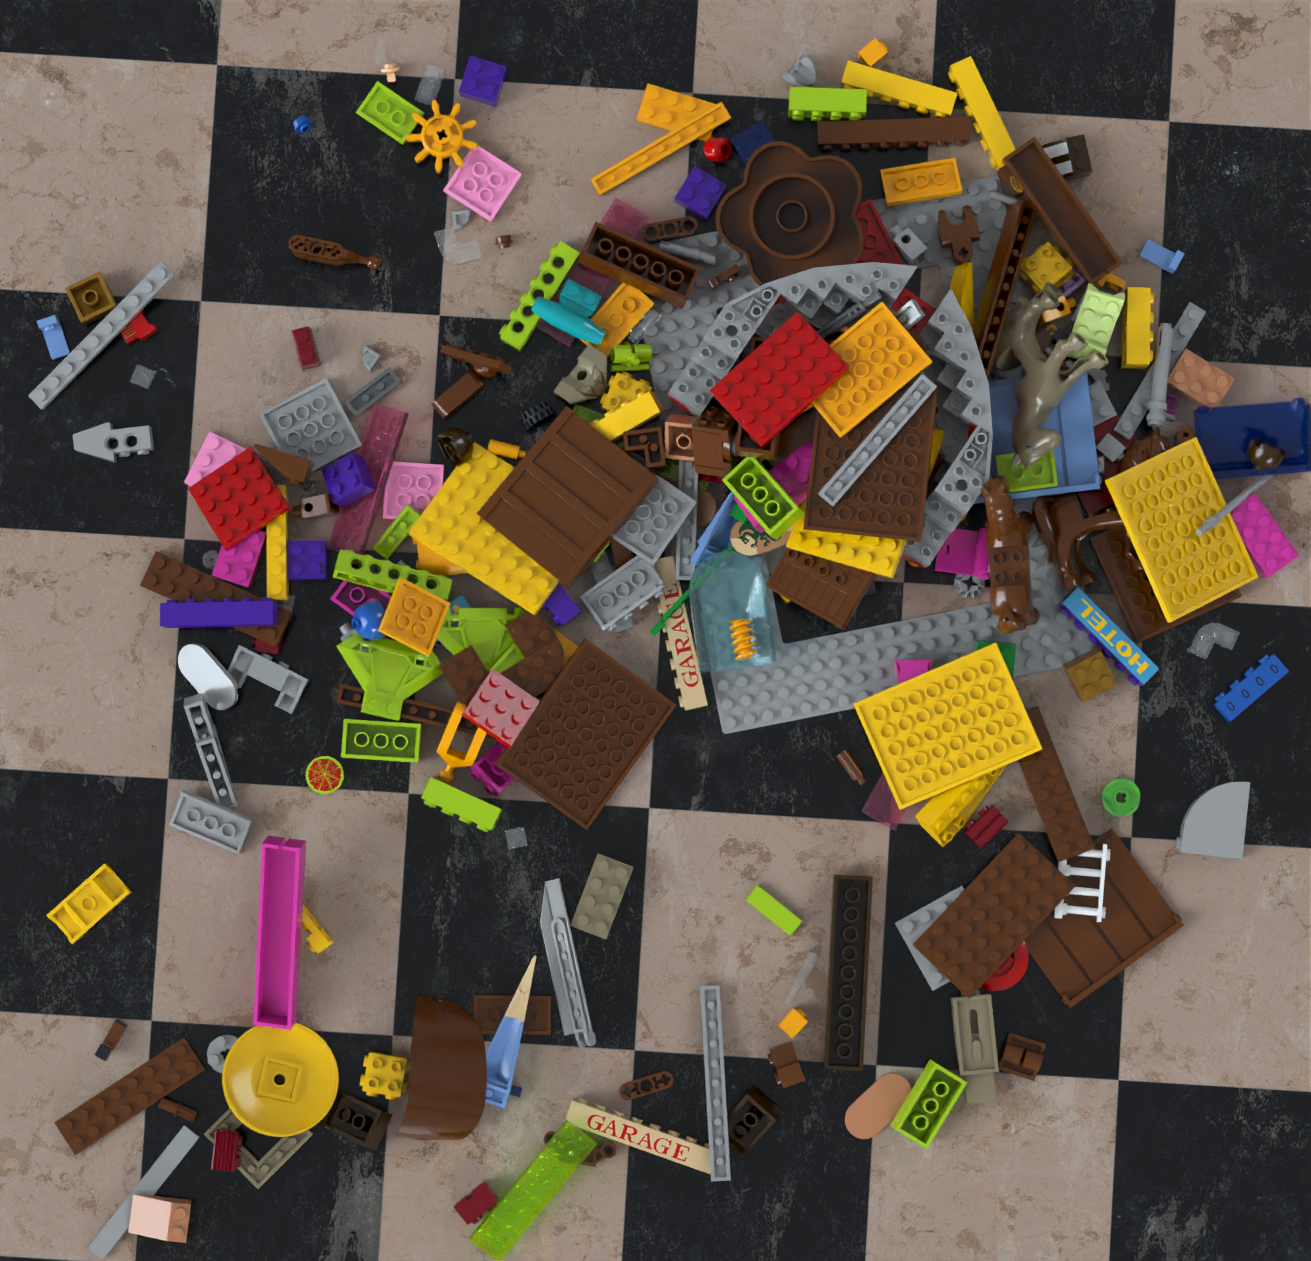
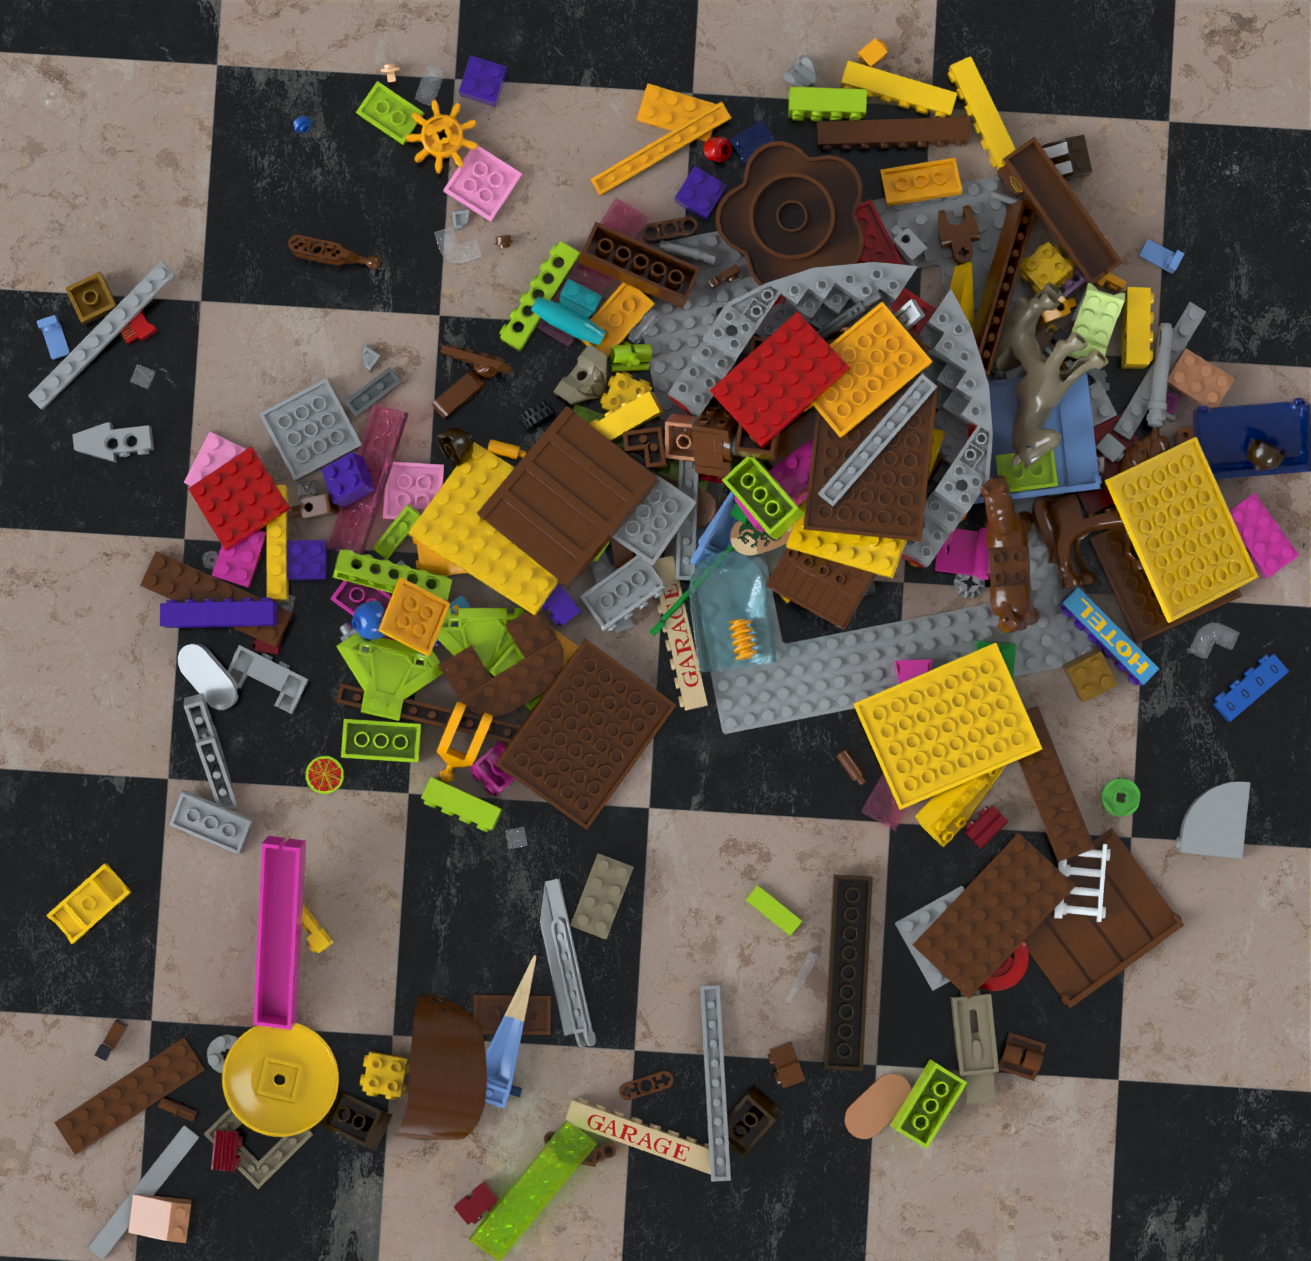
(293, 467): reddish brown slope -> none
(306, 348): dark red brick -> none
(500, 708): plate -> none
(793, 1022): light orange brick -> none
(1212, 521): light grey bar -> none

